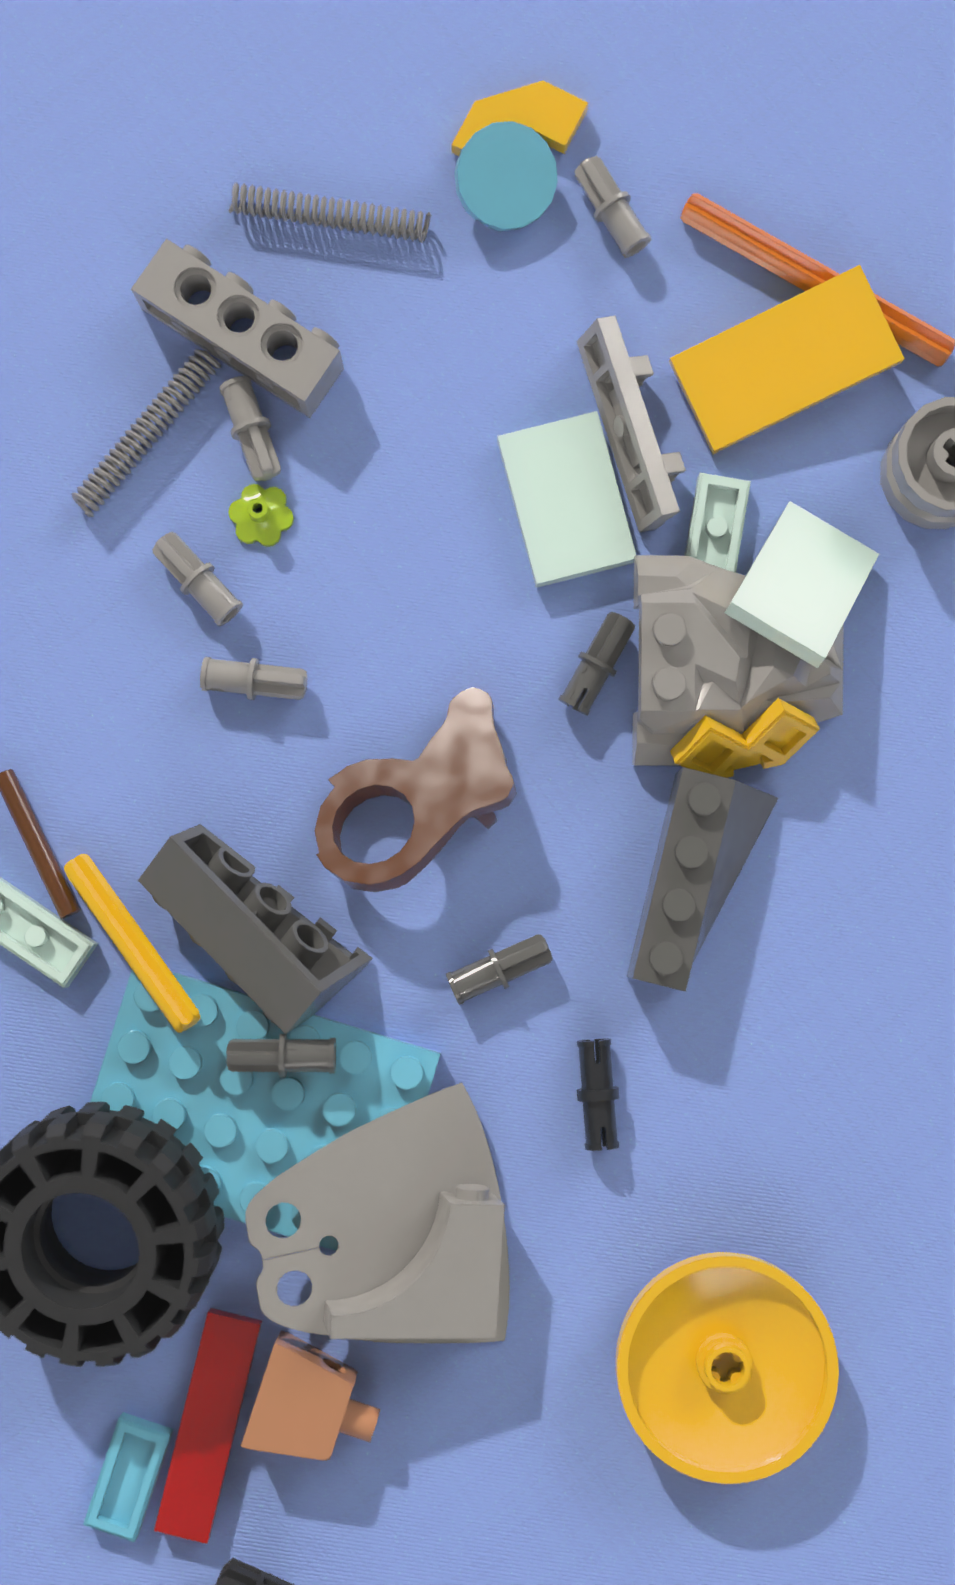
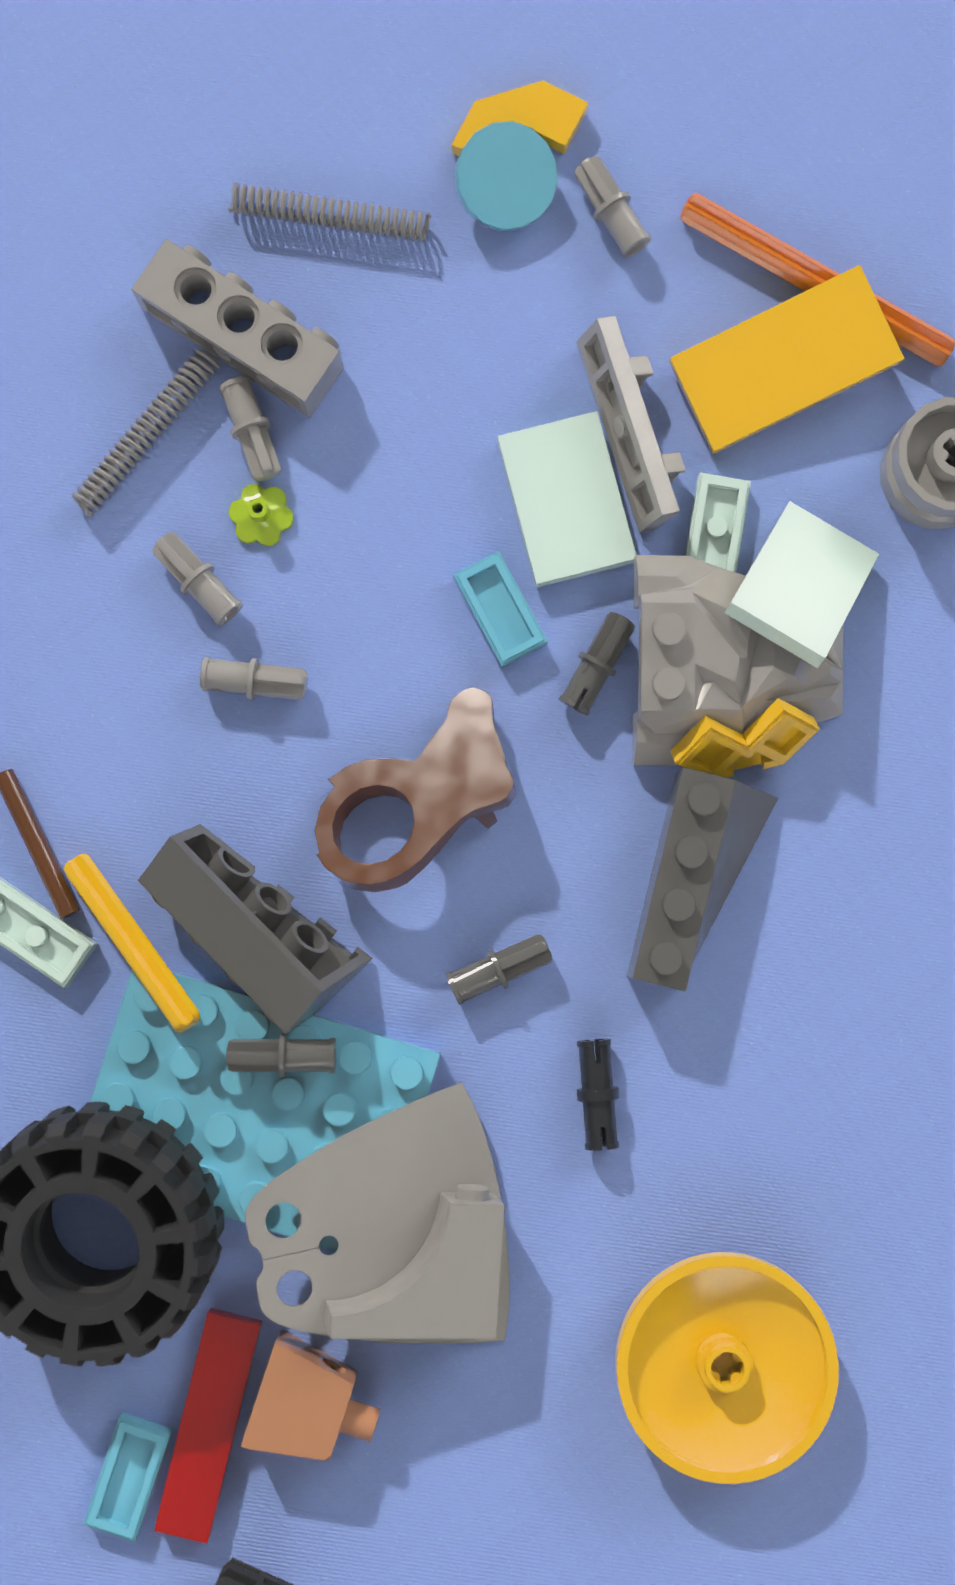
(500, 609): none -> medium azure tile

